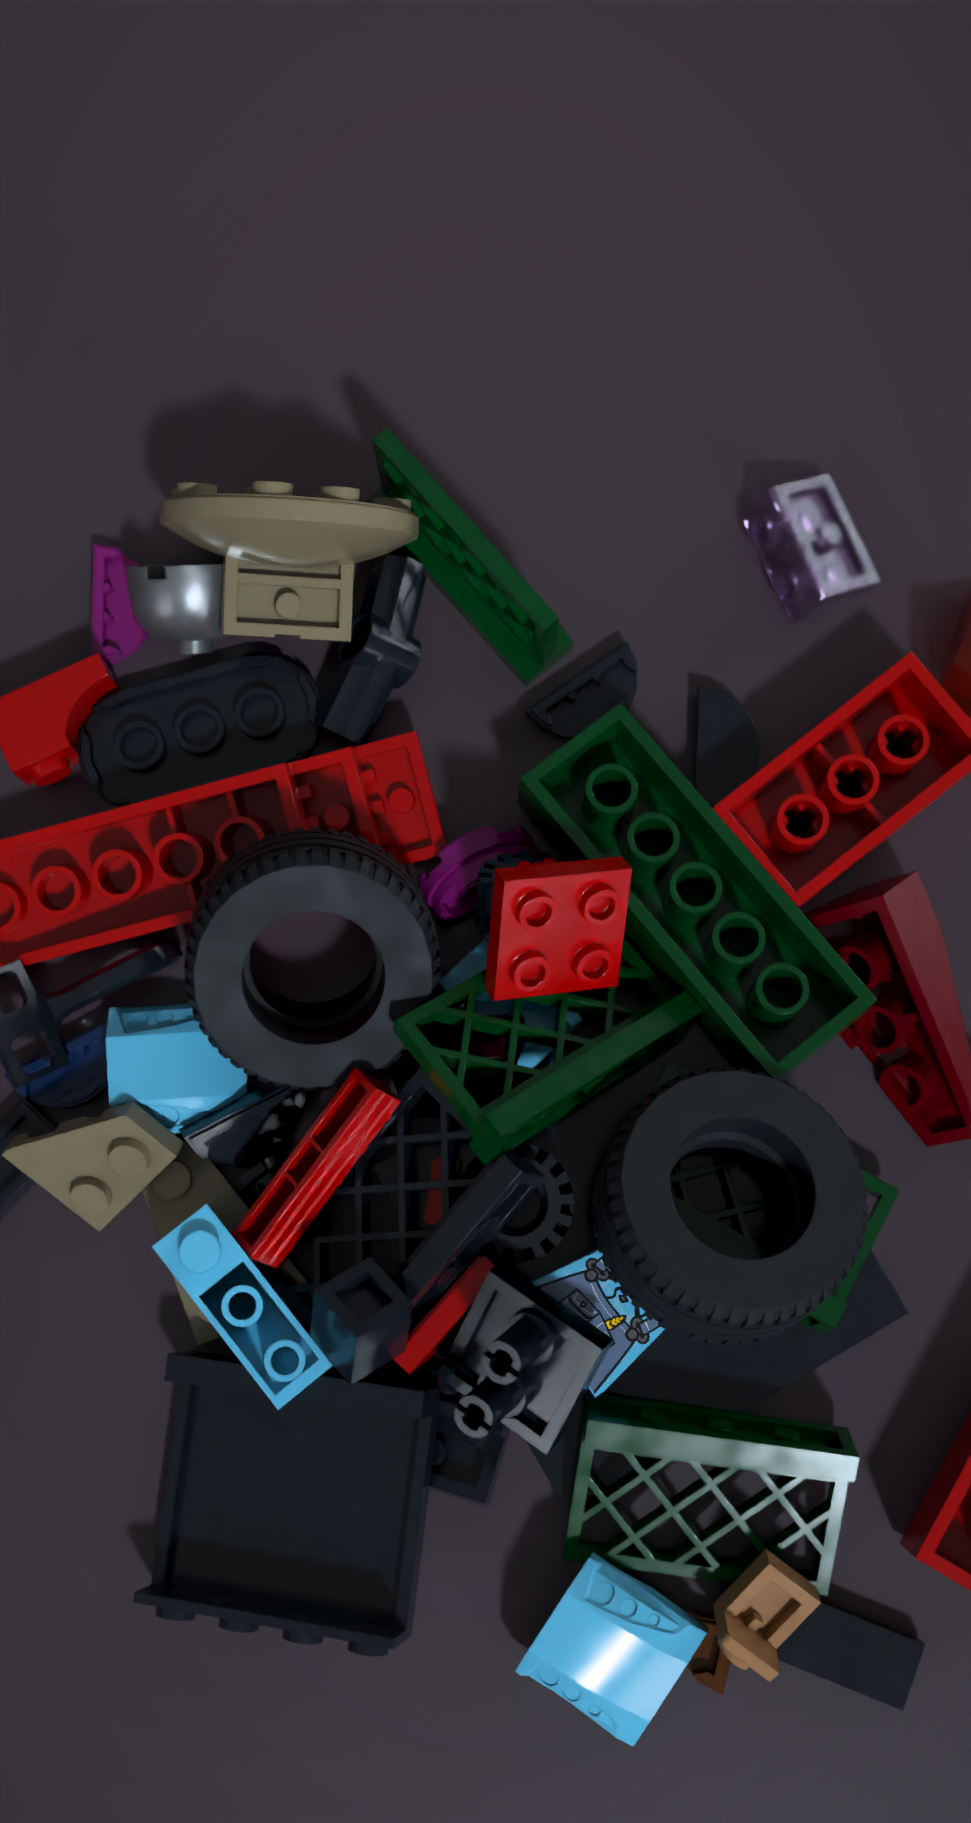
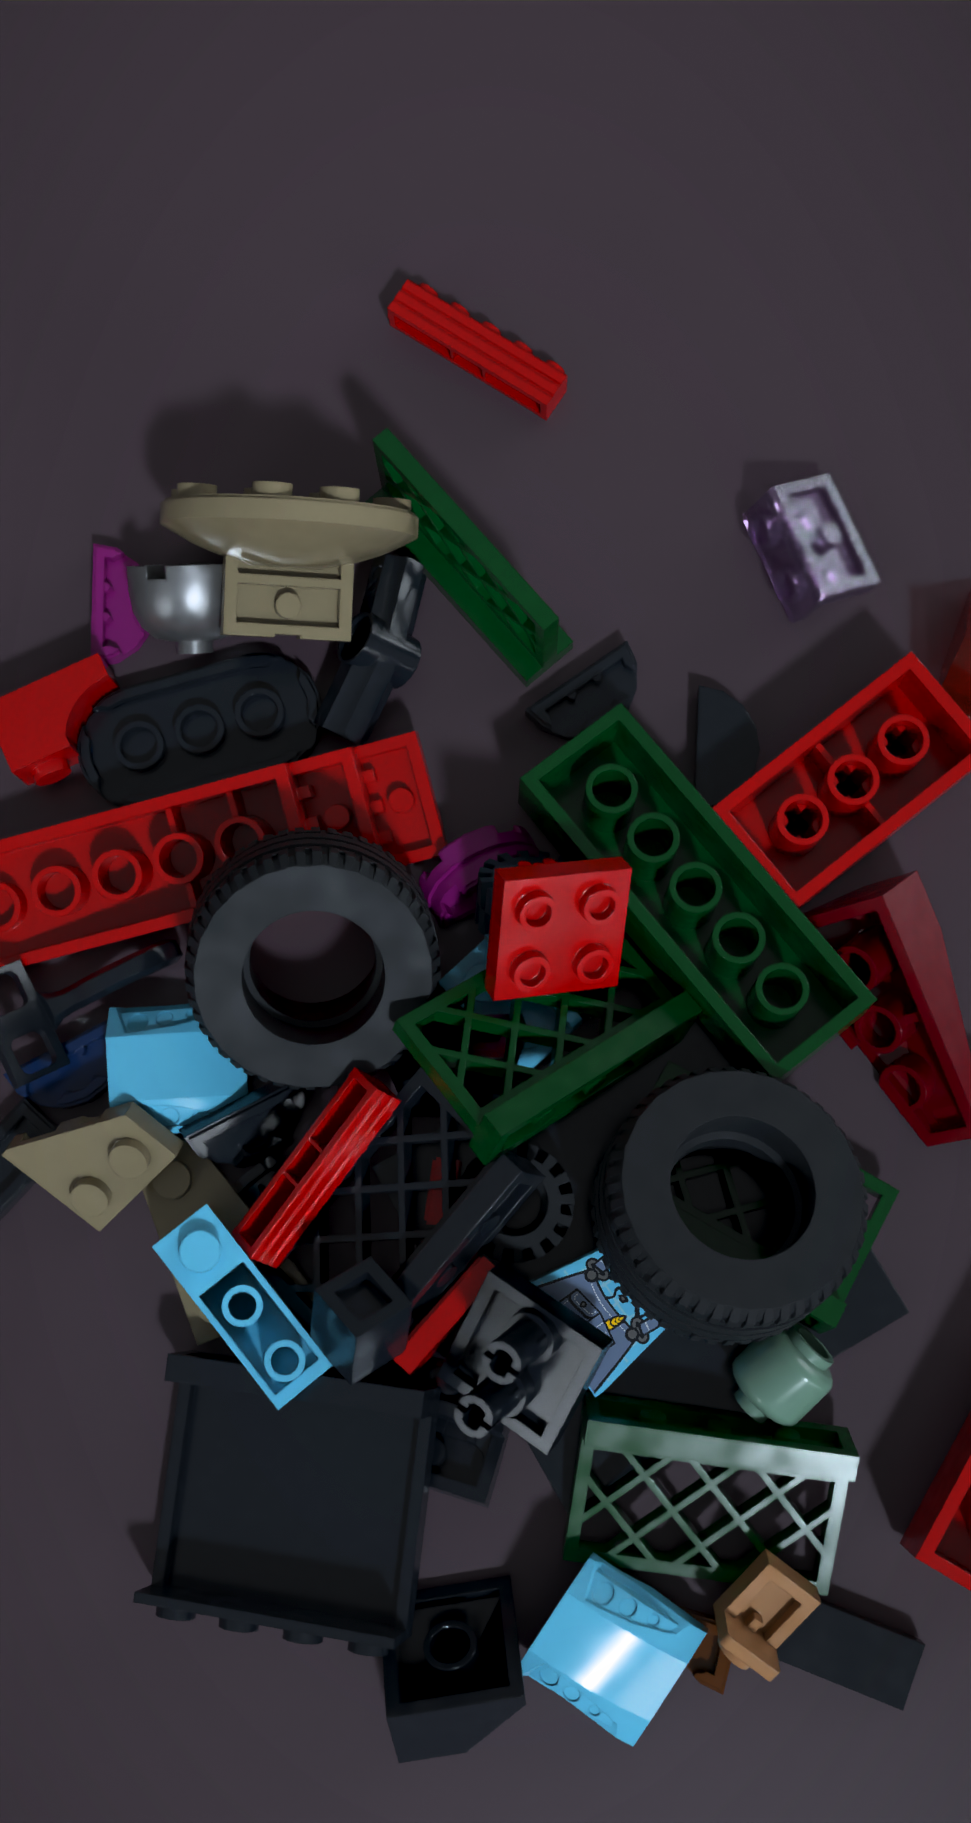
(455, 1671): none -> black slope
(478, 348): none -> red piece
(783, 1376): none -> sand green head

